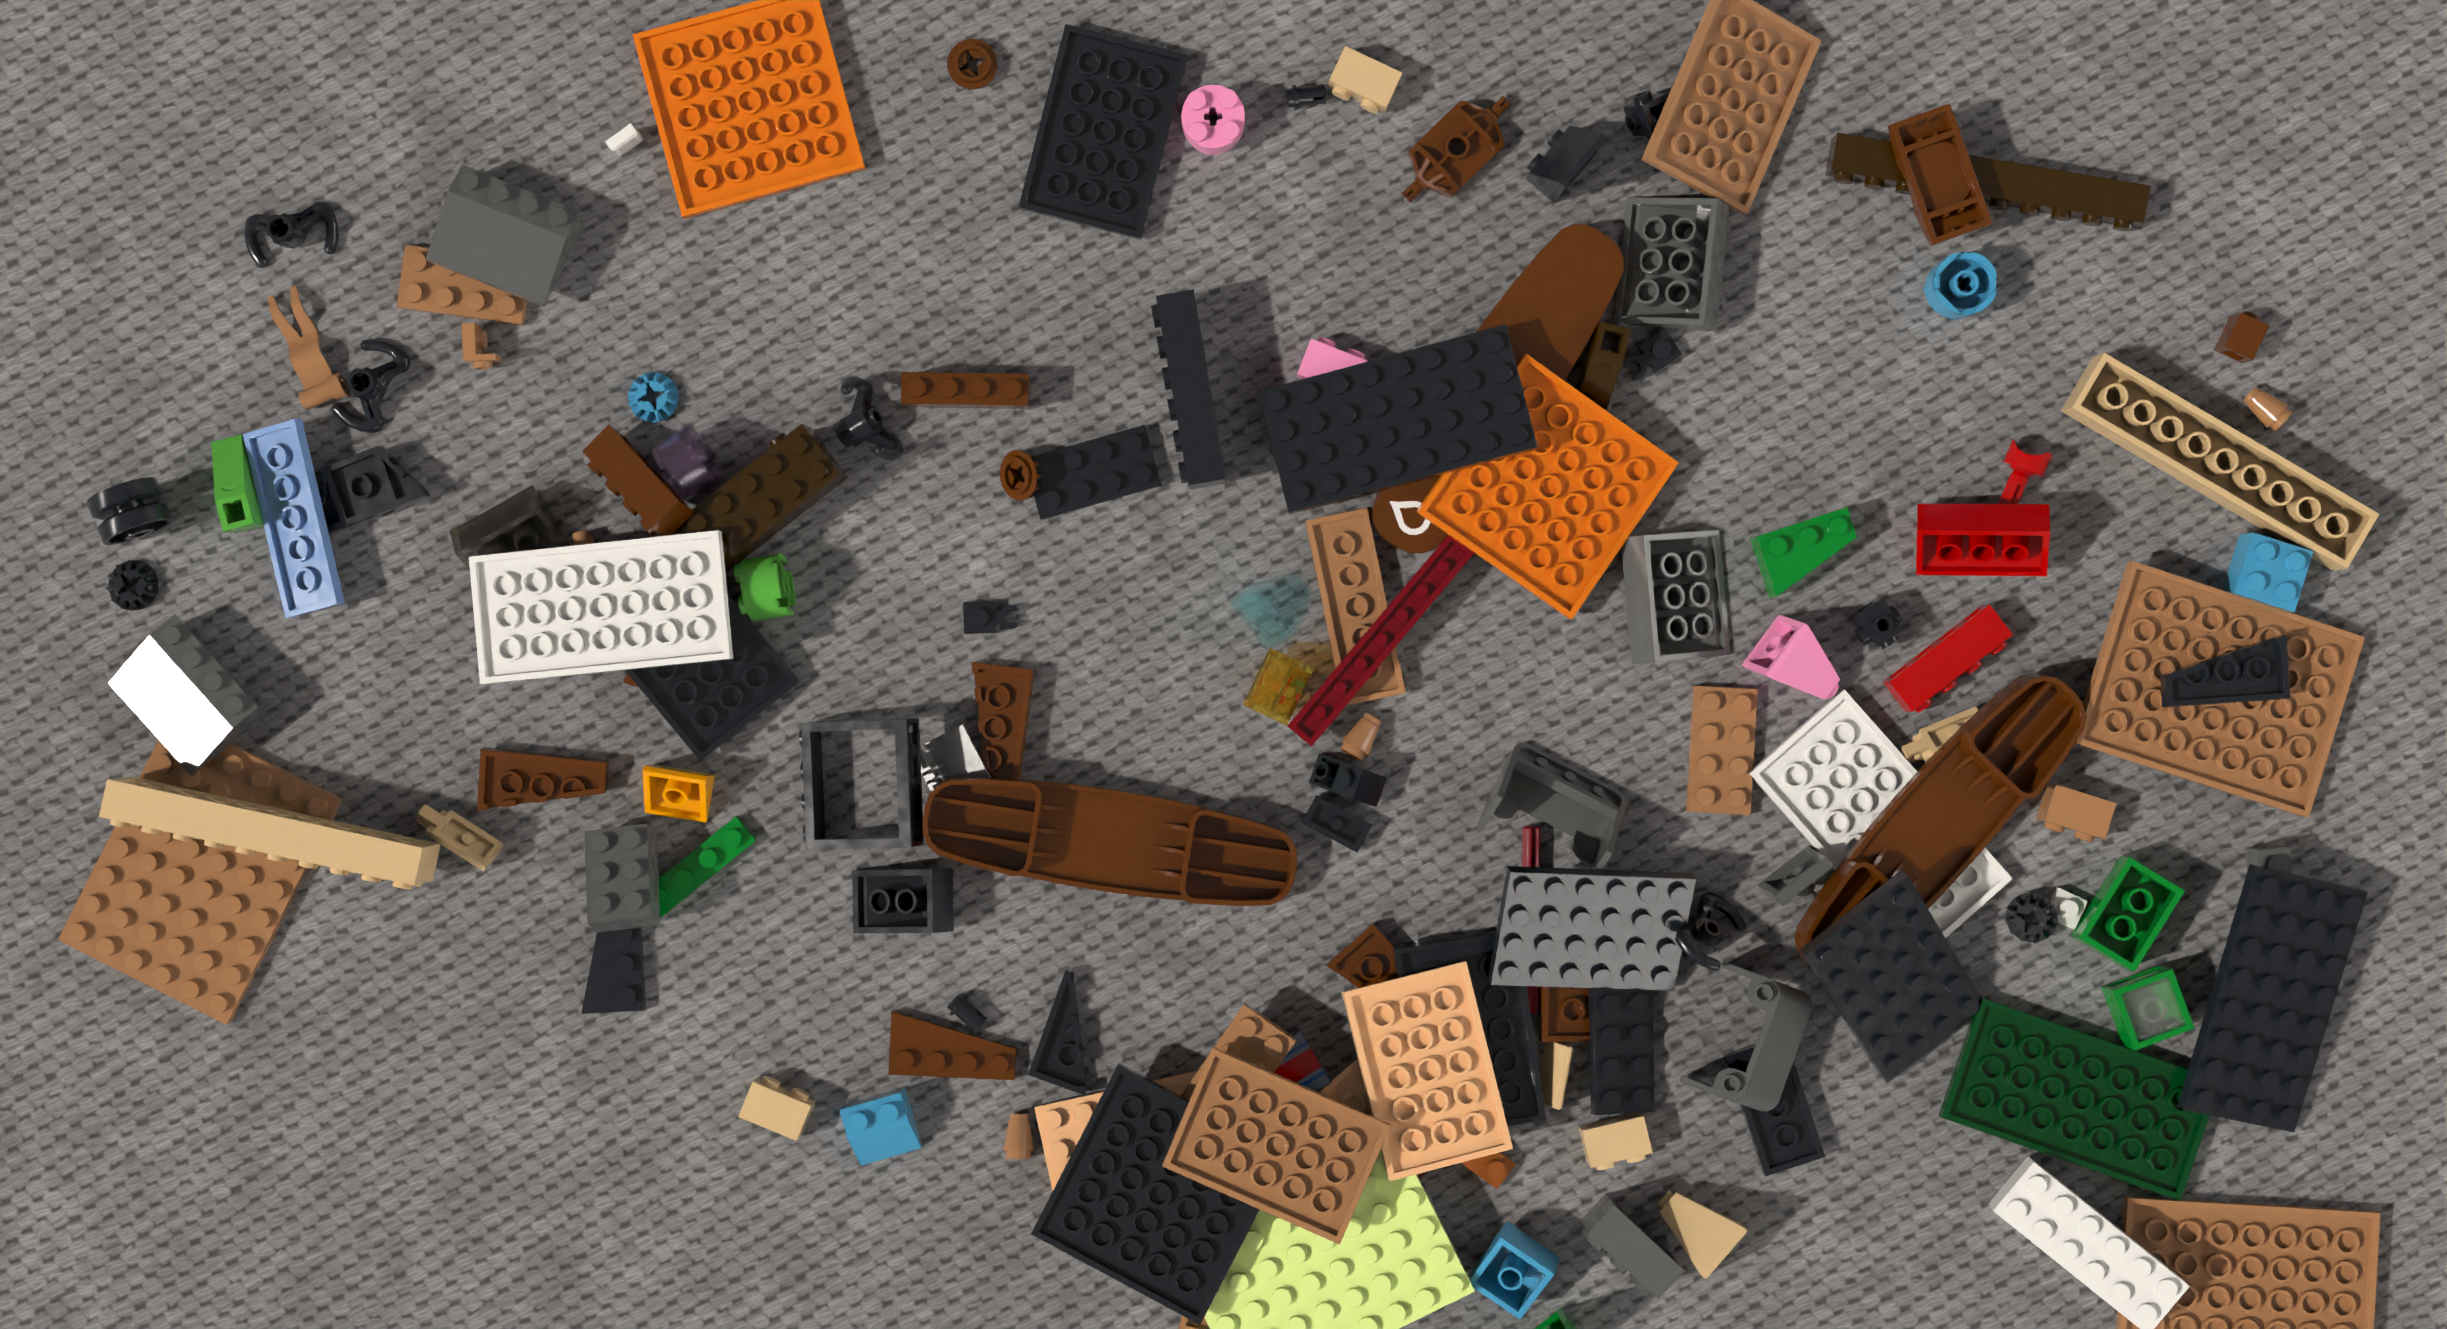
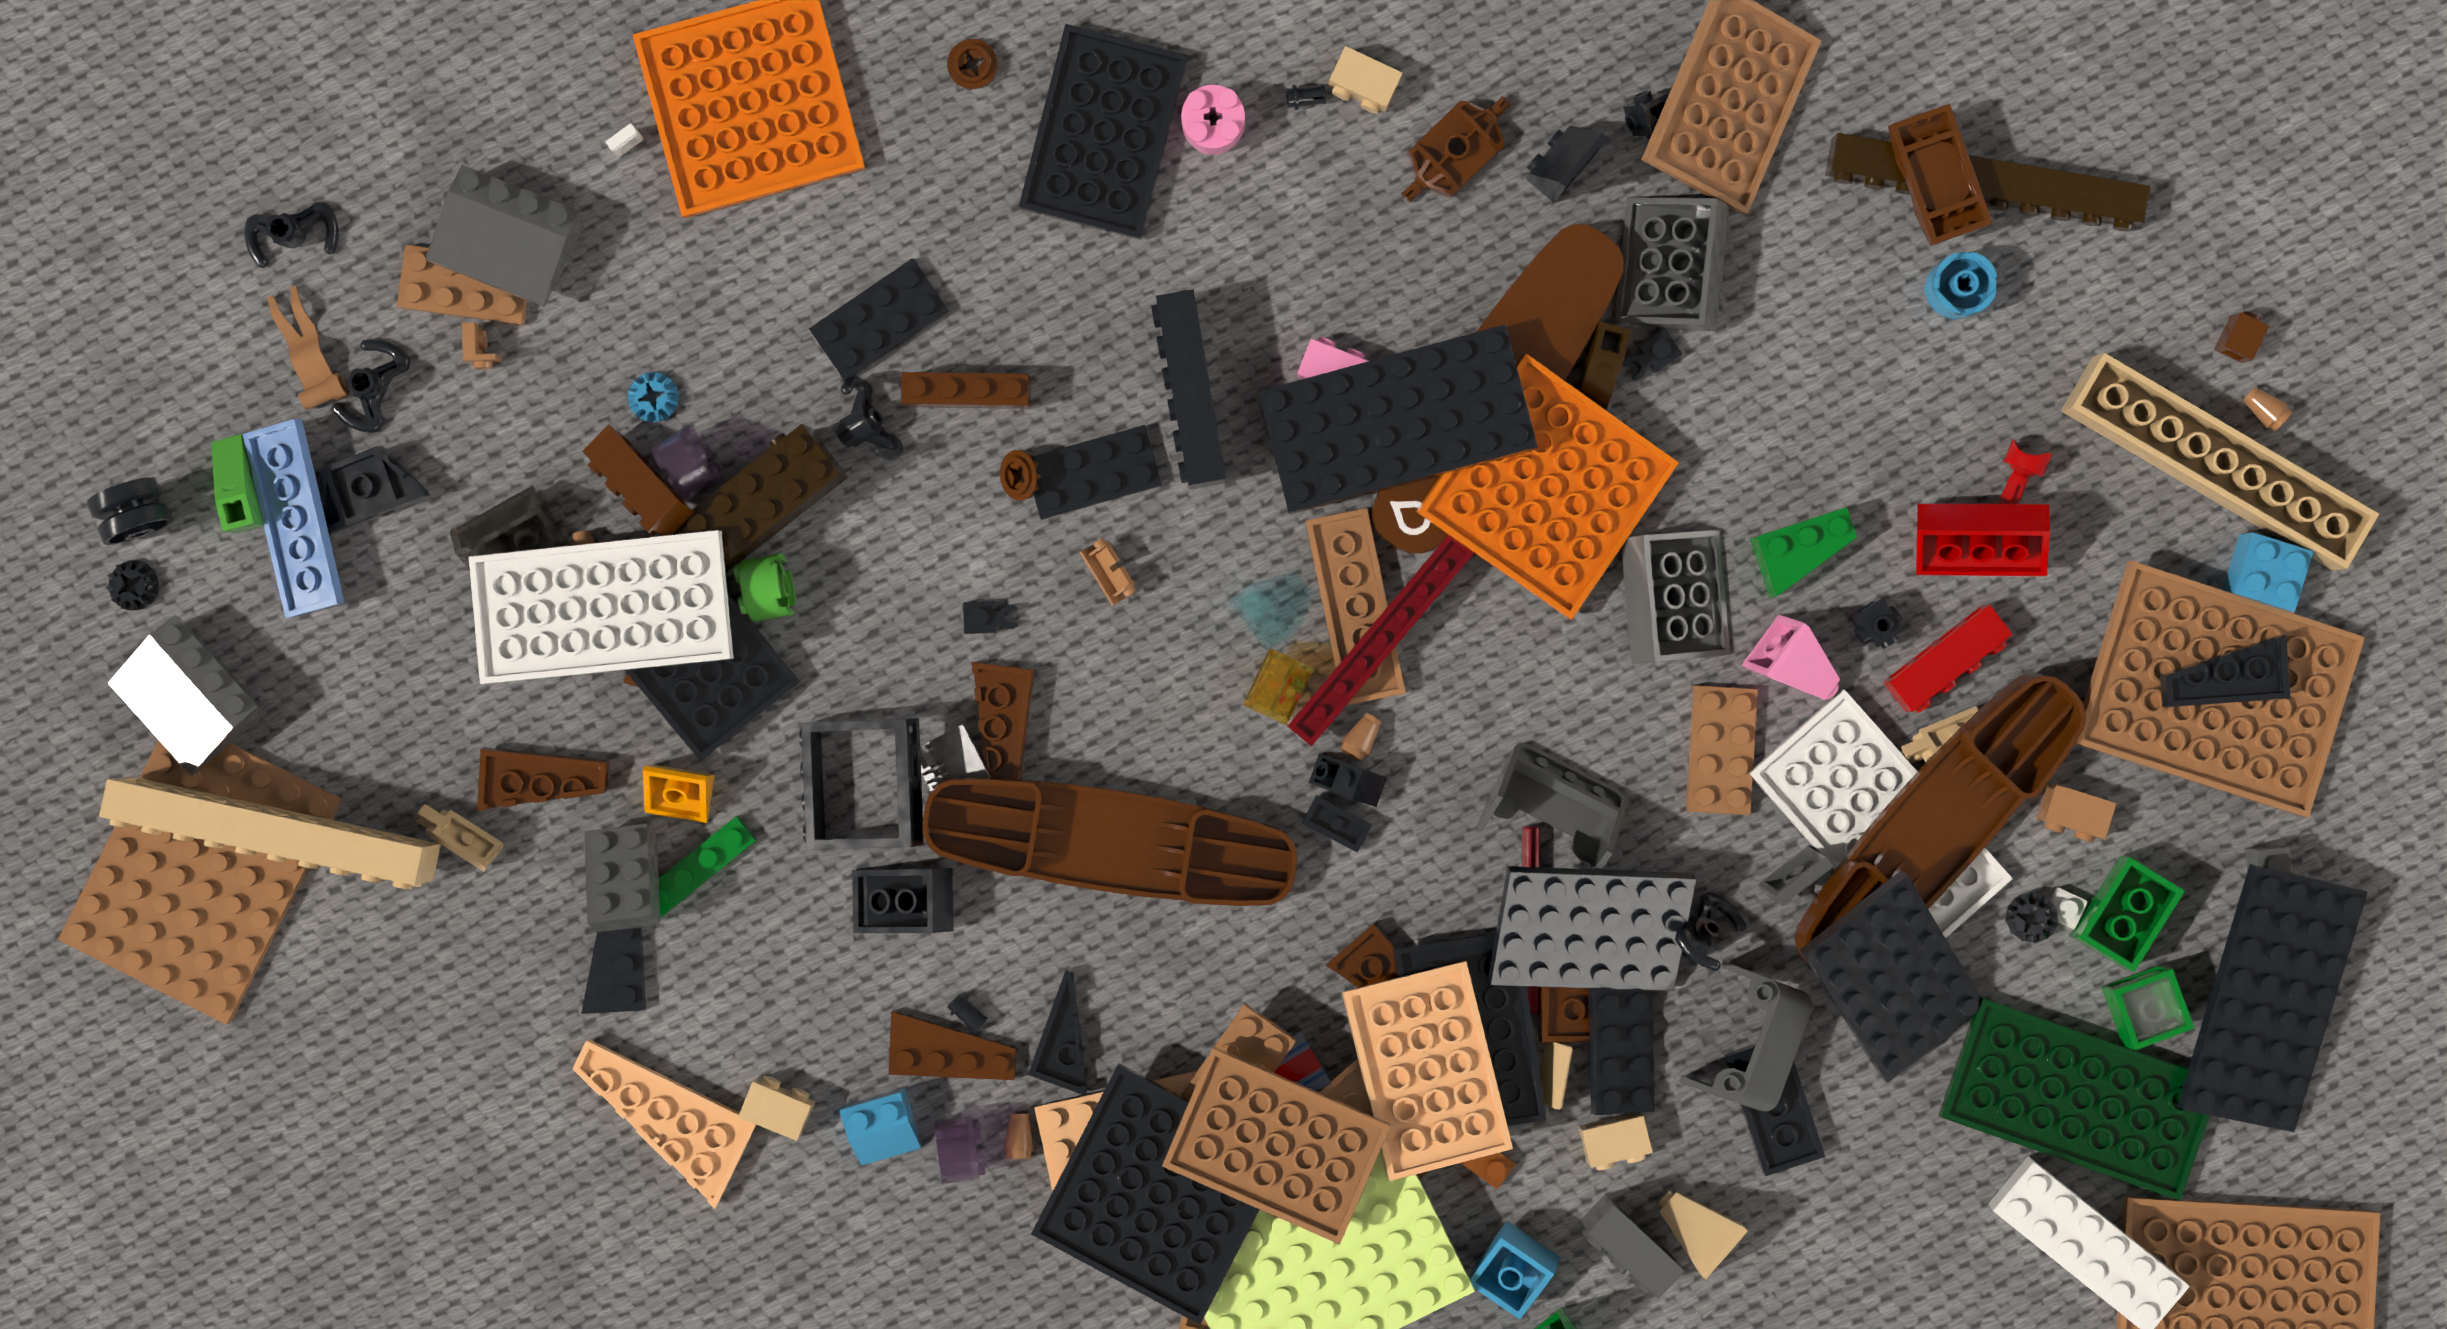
(679, 1123): none -> light nougat wing
(879, 319): none -> black plate
(957, 1149): none -> clear purple brick
(1112, 580): none -> medium nougat hinge

